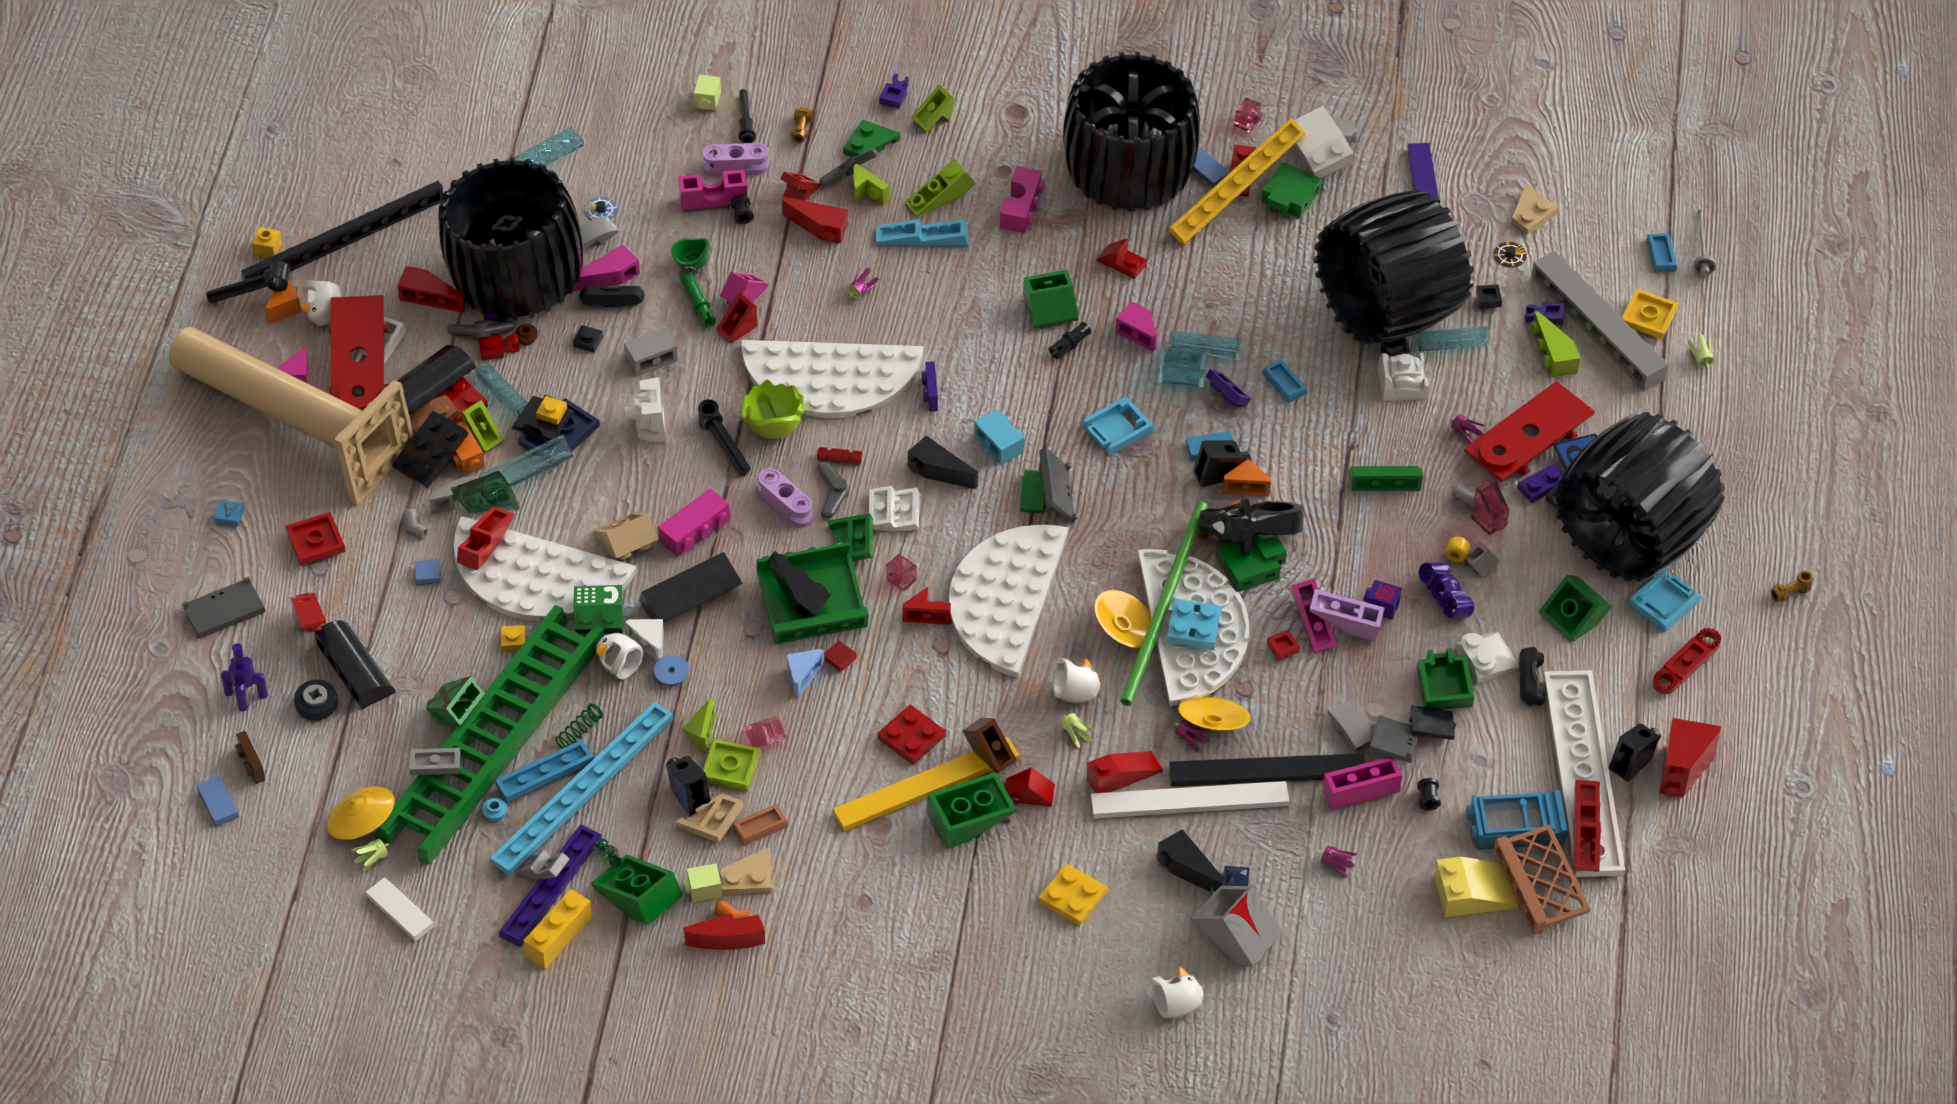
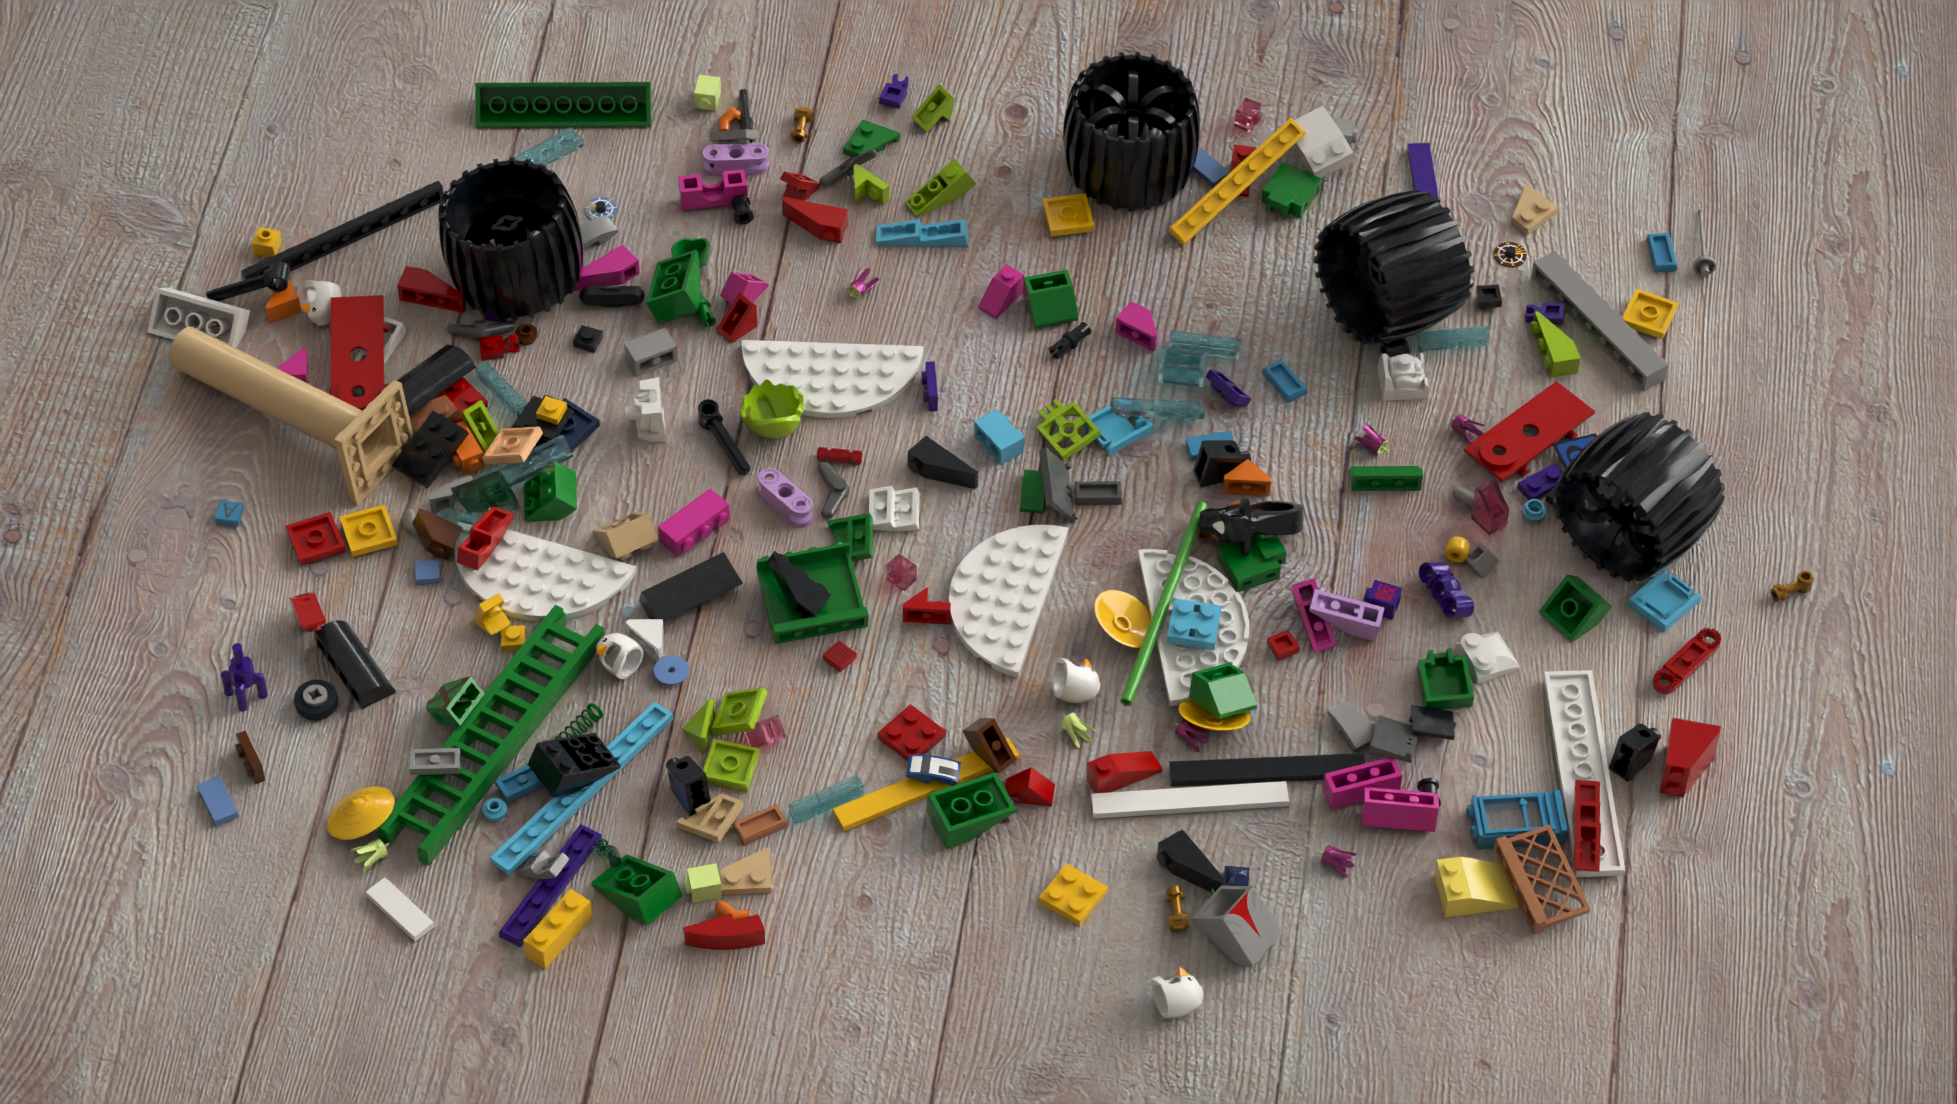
(178, 310): none -> white slope
(225, 610): dark grey door -> none
(368, 530): none -> yellow plate
(436, 533): none -> reddish brown slope
(460, 515): none -> clear light blue piece
(490, 615): none -> yellow slope
(512, 445): none -> light nougat tile
(550, 494): none -> green slope
(563, 104): none -> green slope
(571, 763): none -> black slope
(598, 606): green slope -> none
(675, 287): none -> green slope
(727, 137): none -> light grey plate
(729, 115): none -> orange arm
(739, 711): none -> lime tile
(803, 668): light blue slope -> none
(826, 799): none -> clear light blue piece
(929, 767): none -> slope
(1002, 291): none -> dark pink slope
(1025, 186): dark pink arch -> none
(1057, 416): none -> lime piece
(1068, 214): none -> yellow plate
(1098, 493): none -> dark grey tile
(1120, 259): red slope -> none
(1157, 408): none -> clear light blue plate
(1178, 920): none -> pearl gold bar
(1222, 691): none -> green slope
(1372, 441): none -> flat silver piece
(1399, 809): none -> dark pink brick
(1528, 660): black piece -> none
(1534, 510): none -> medium azure plate
(1704, 357): yellowish green piece -> none

